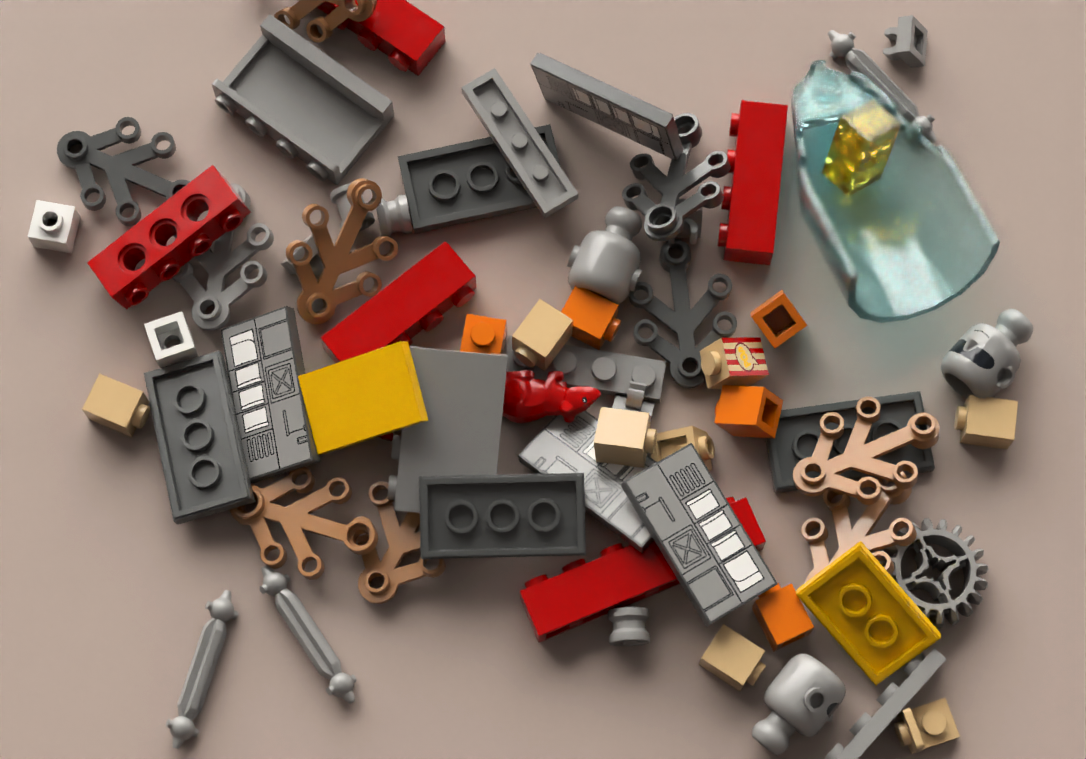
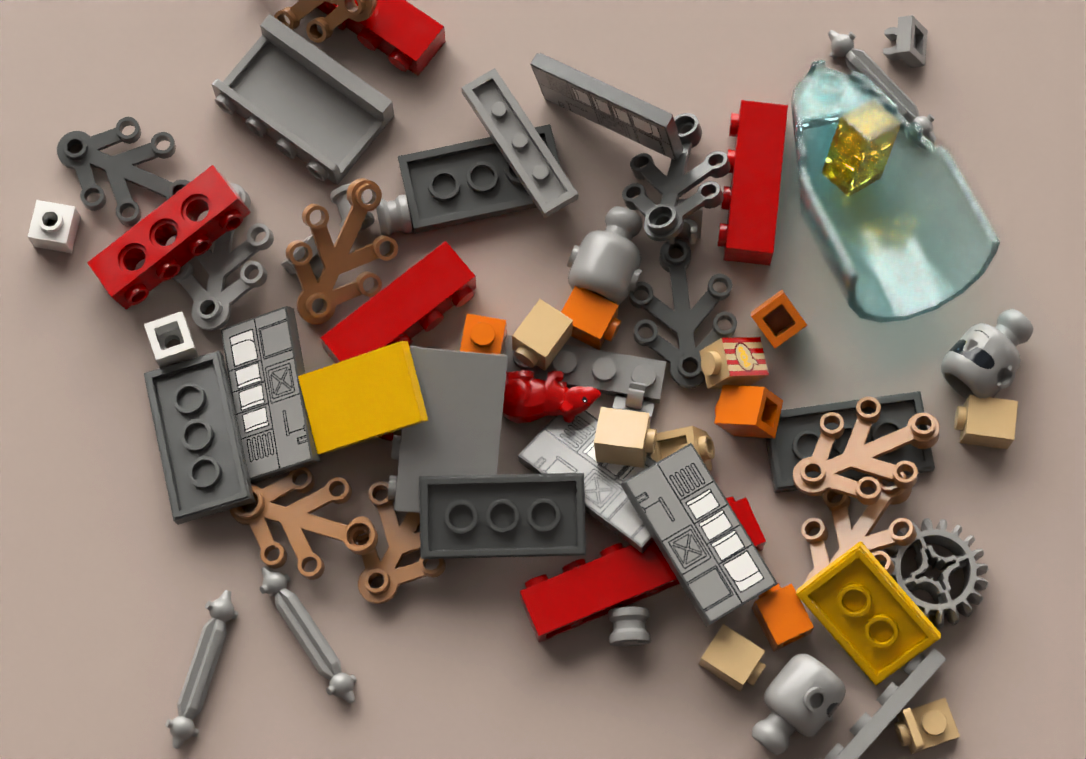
(116, 405): tan brick -> none

